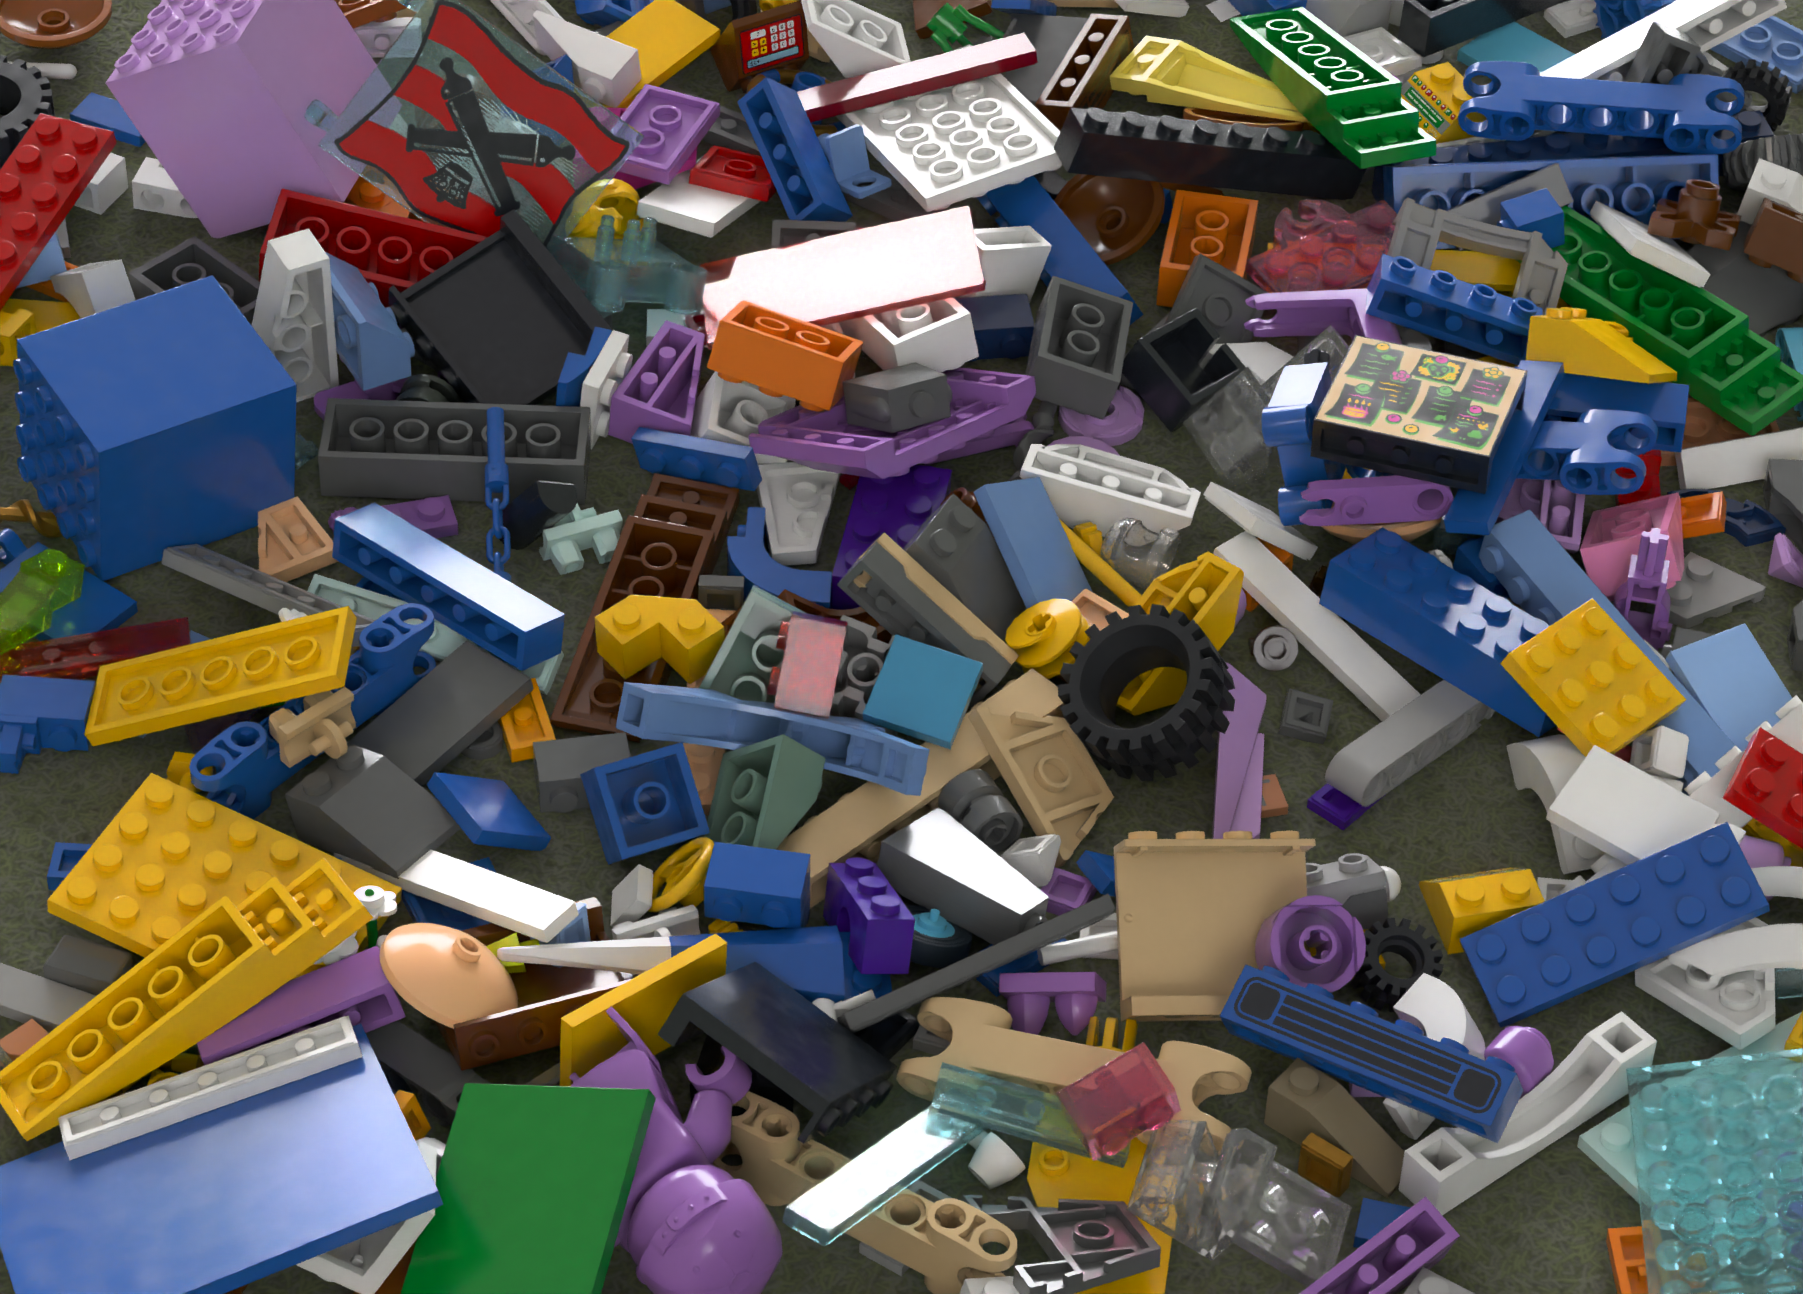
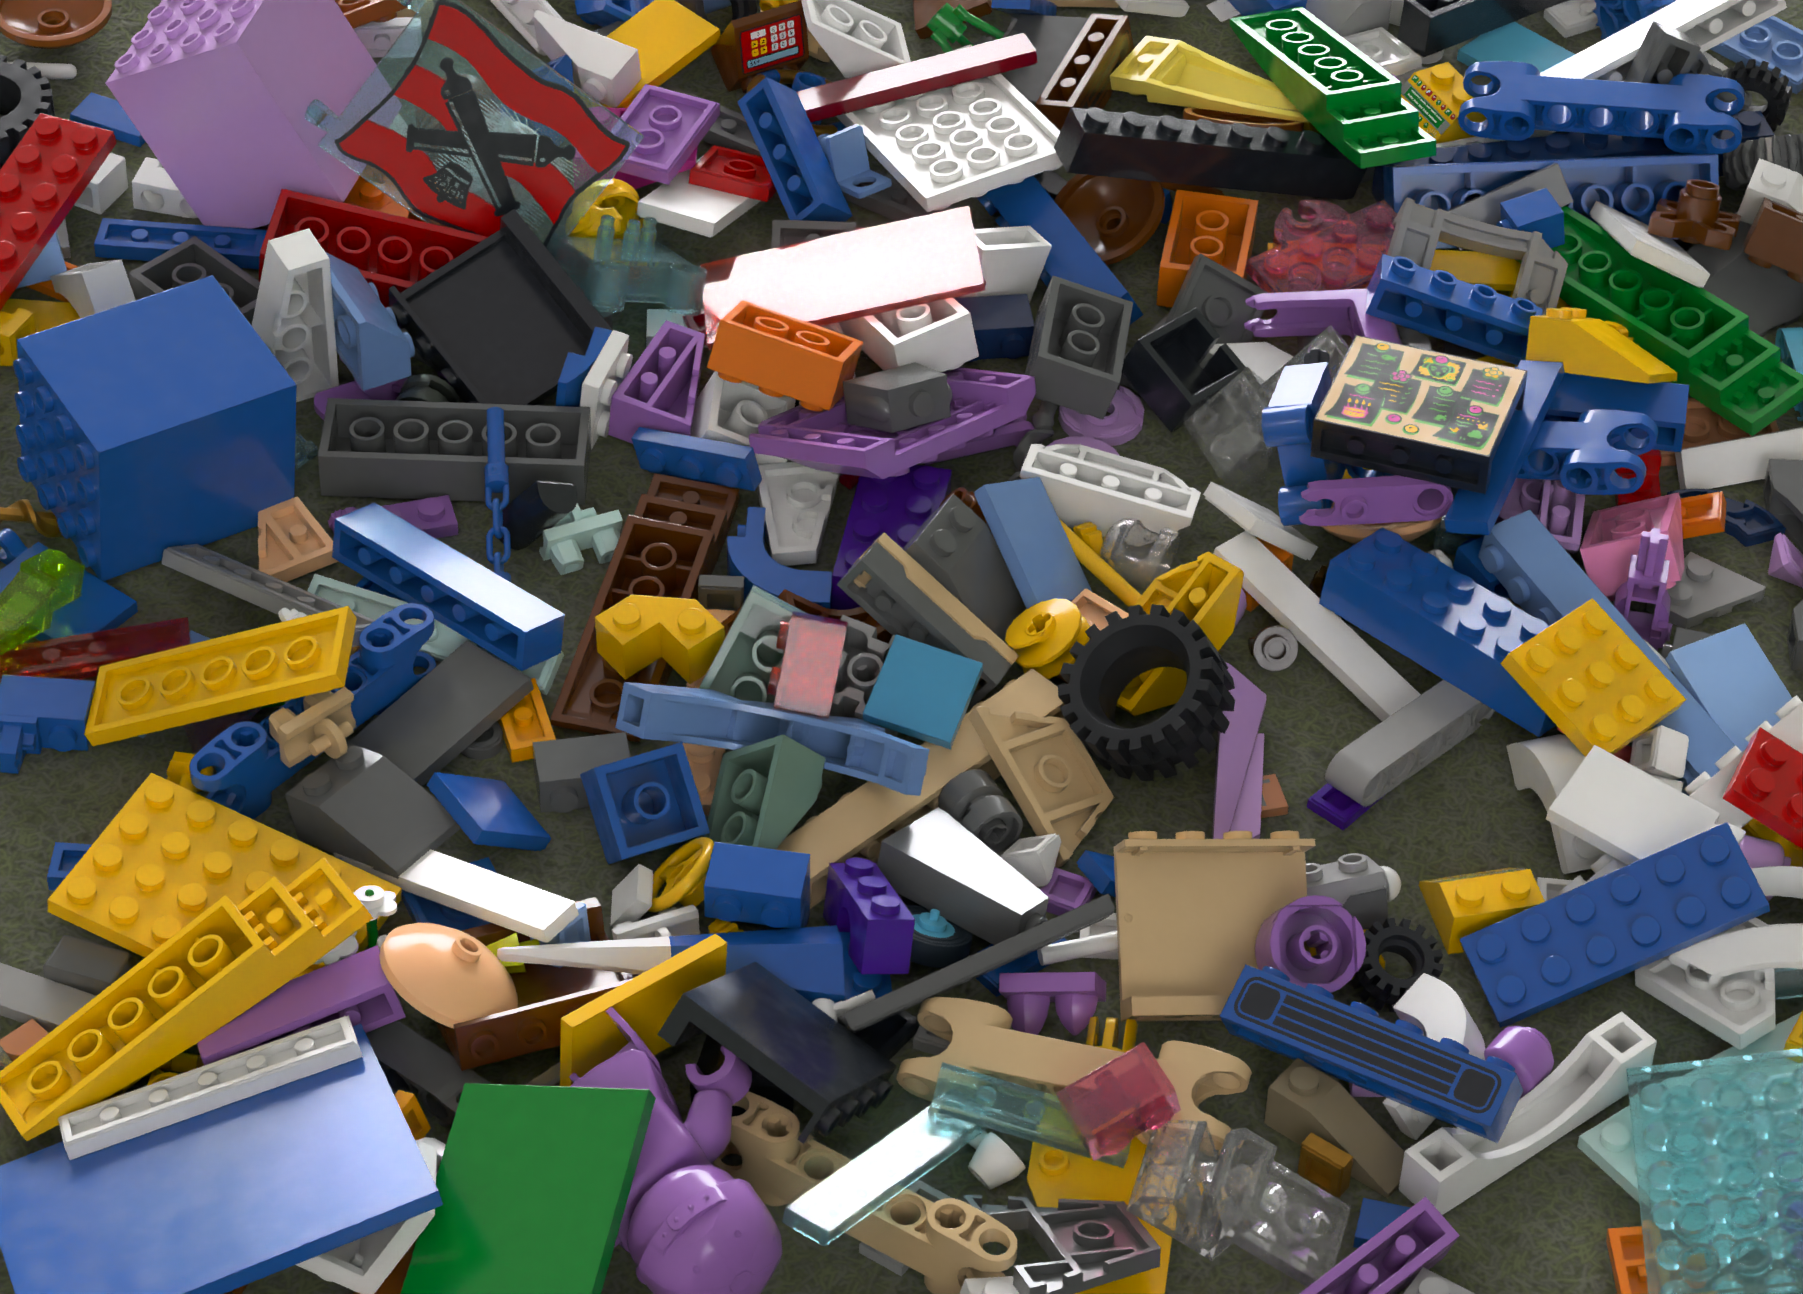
(151, 239): none -> blue plate
(1305, 716): dark grey tile -> none

